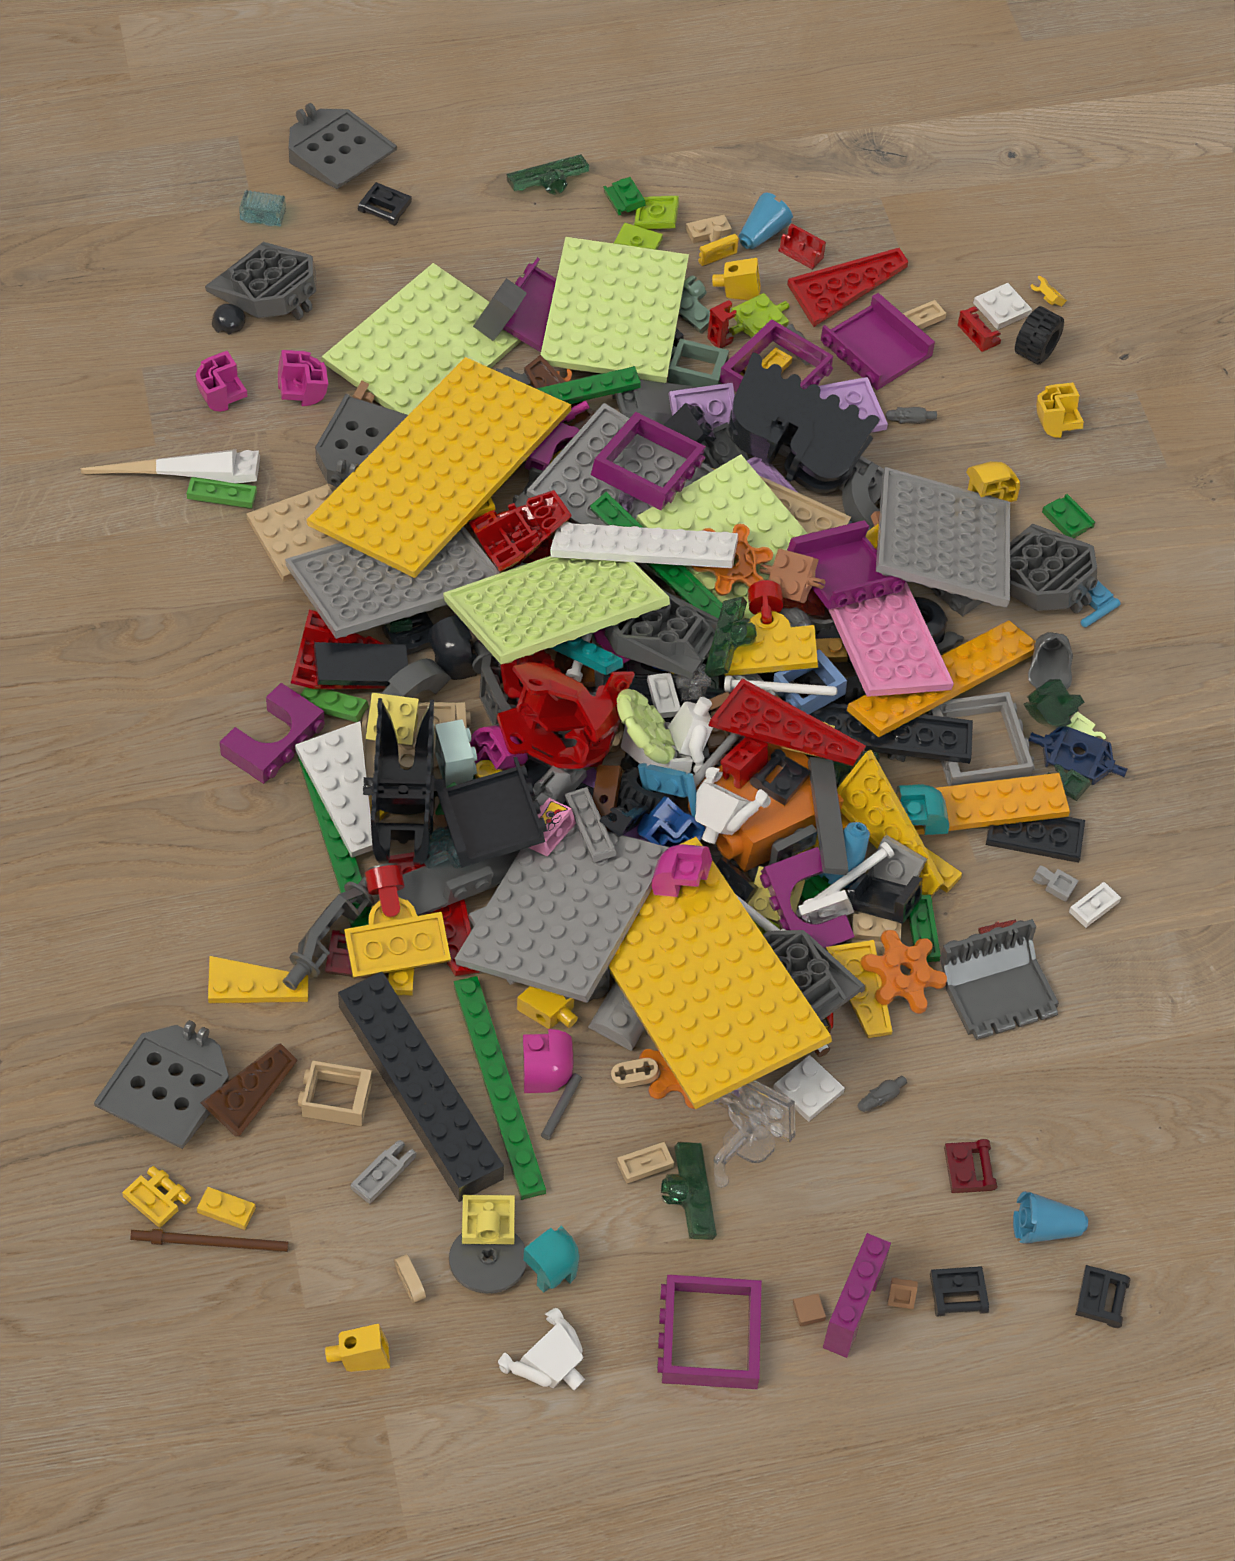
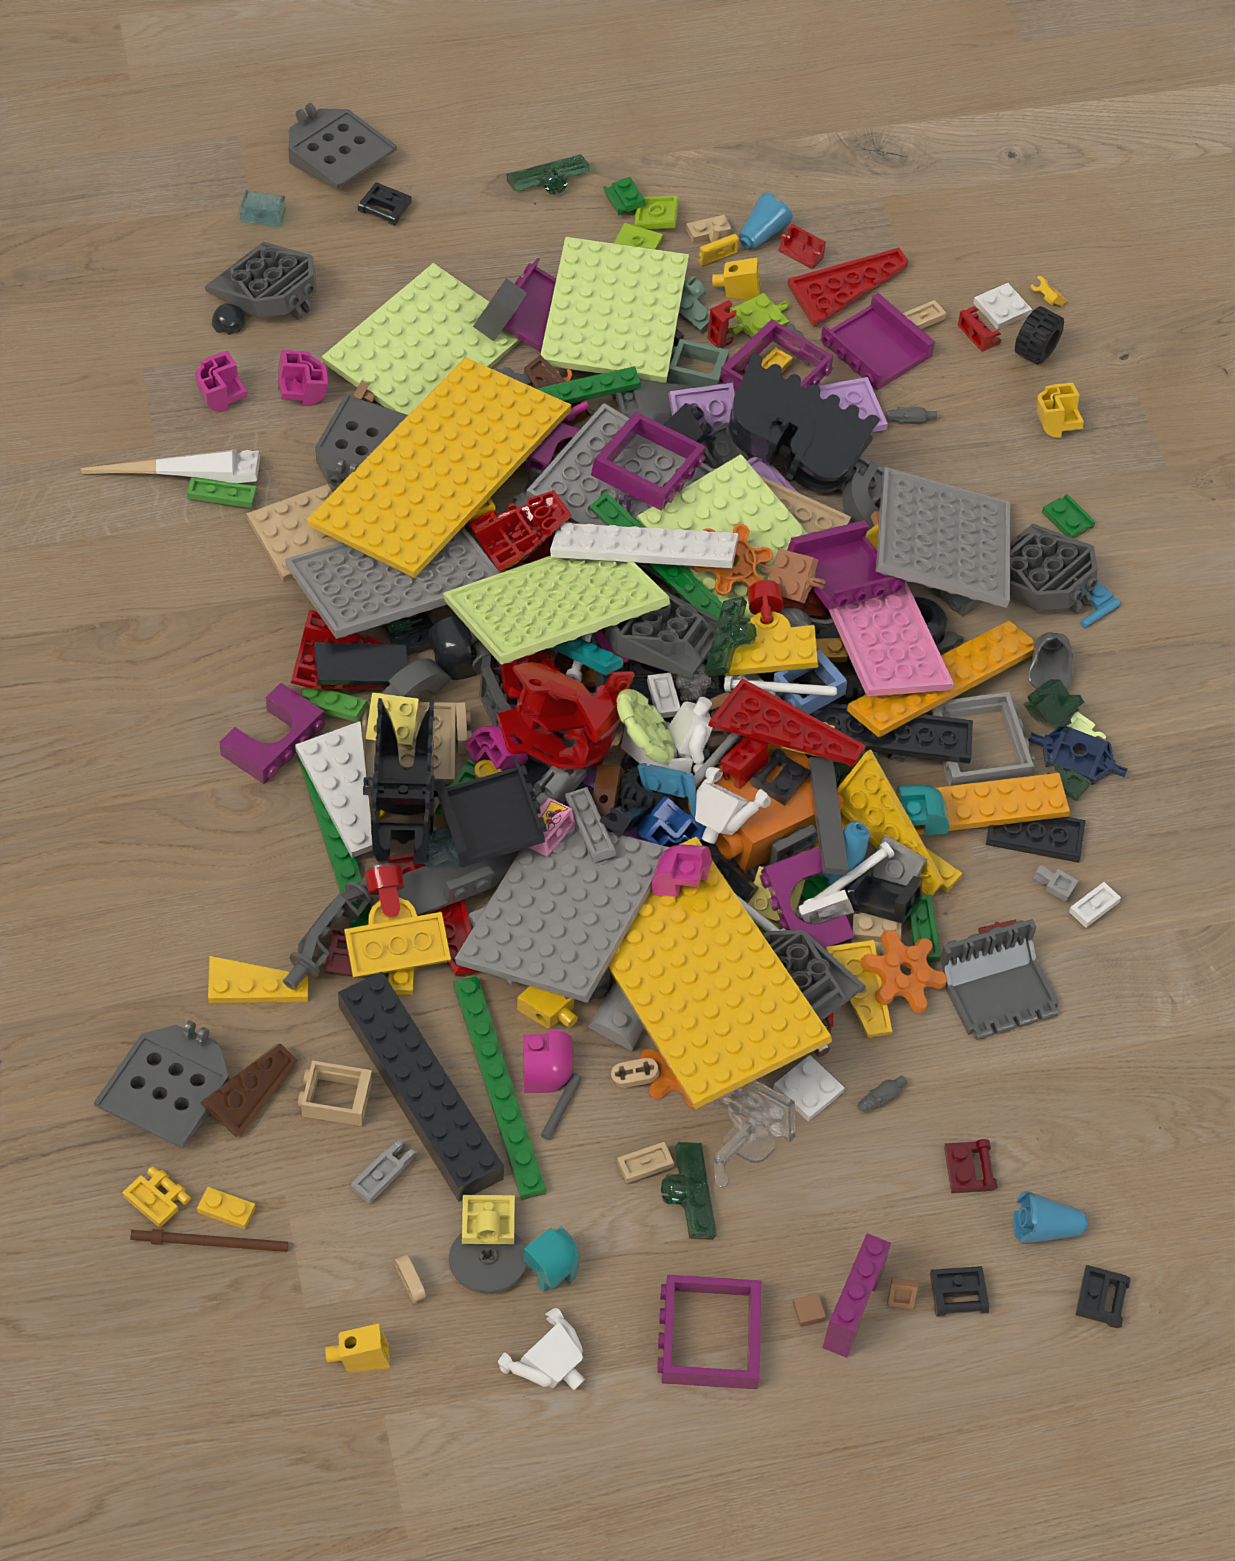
(454, 752): light aqua brick -> none
(995, 480): yellow brick -> none

